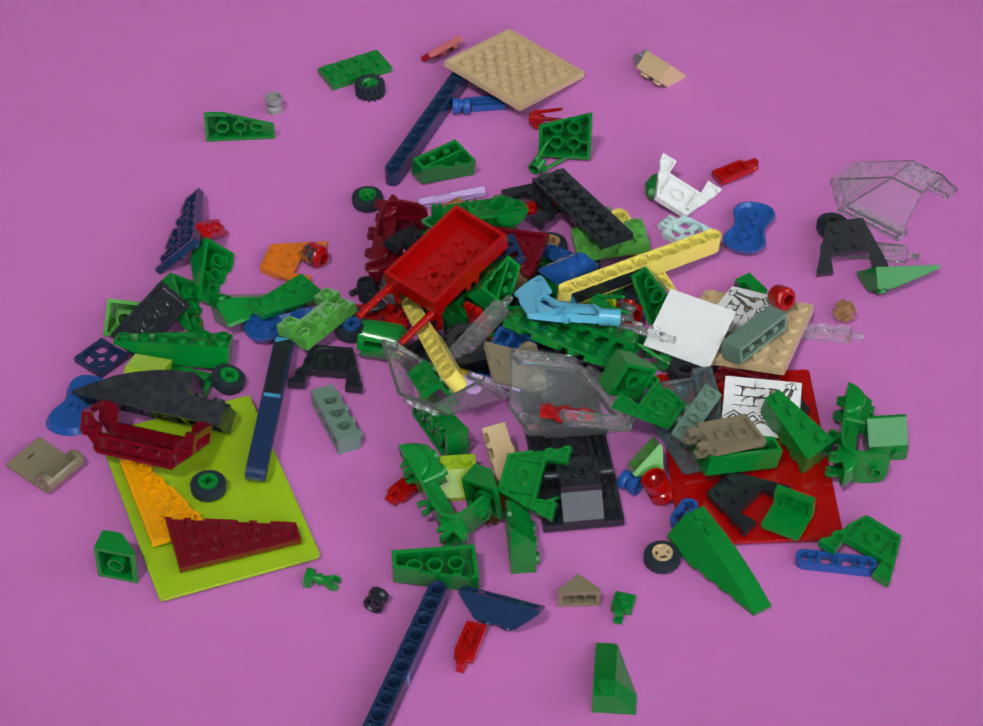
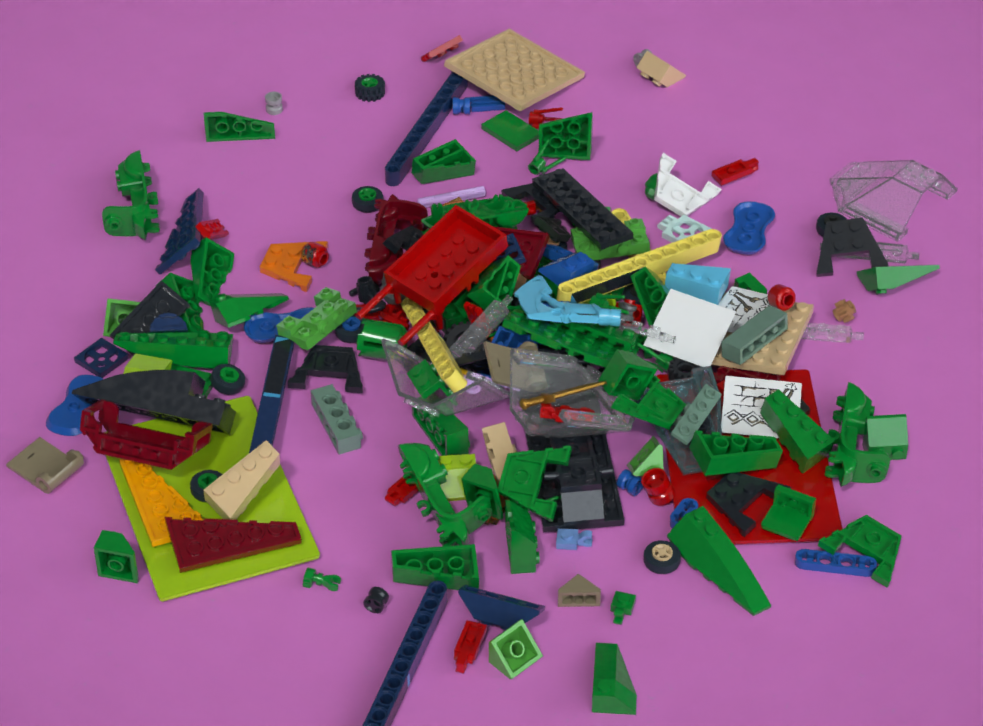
(133, 219): none -> green piece
(168, 323): none -> dark blue tile
(242, 482): none -> tan wedge
(288, 296): green wing -> none
(347, 71): green plate -> none
(511, 130): none -> green tile
(513, 650): none -> bright green slope
(549, 398): none -> pearl gold sword
(553, 228): none -> pearl dark grey wing
(570, 538): none -> medium blue plate
(698, 281): none -> medium azure wedge
(724, 436): dark tan tile -> none

